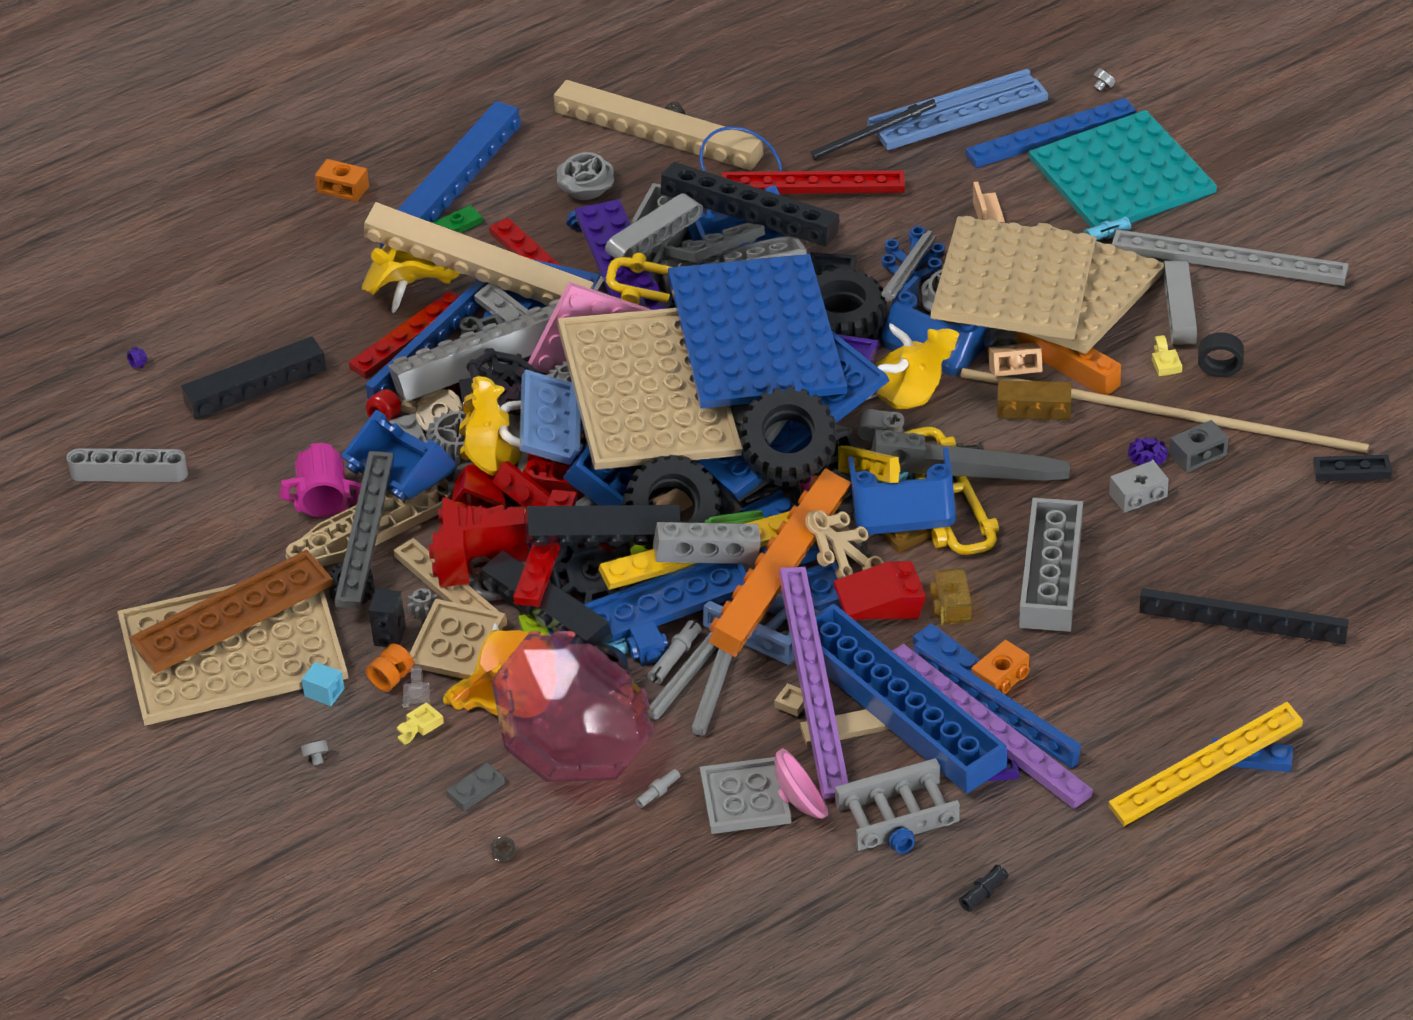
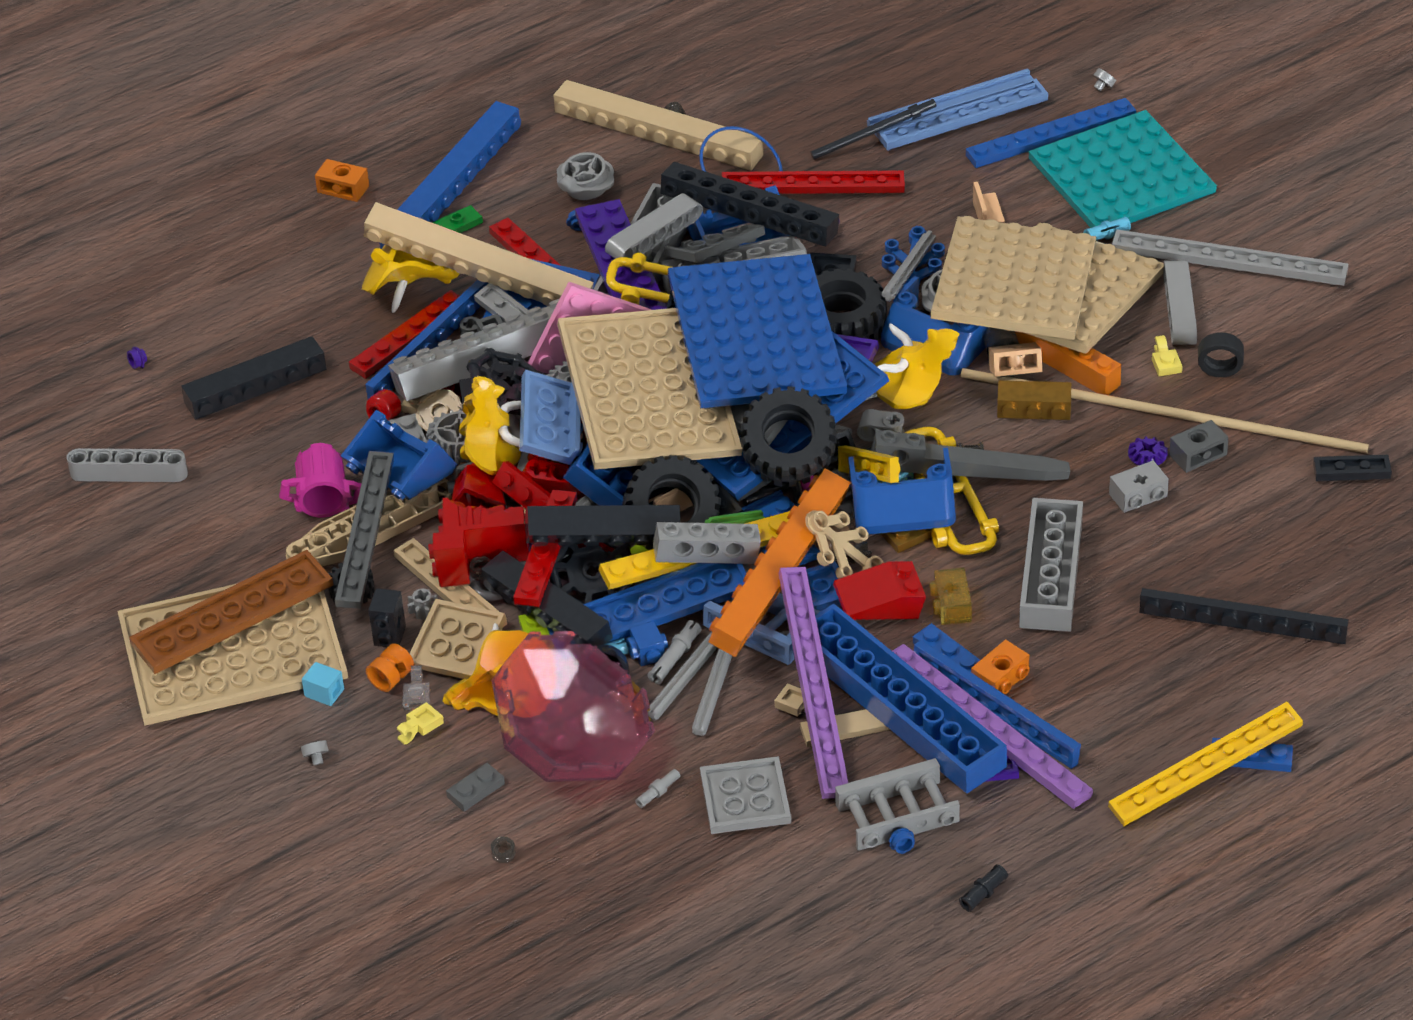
(798, 786): bright pink dish -> none

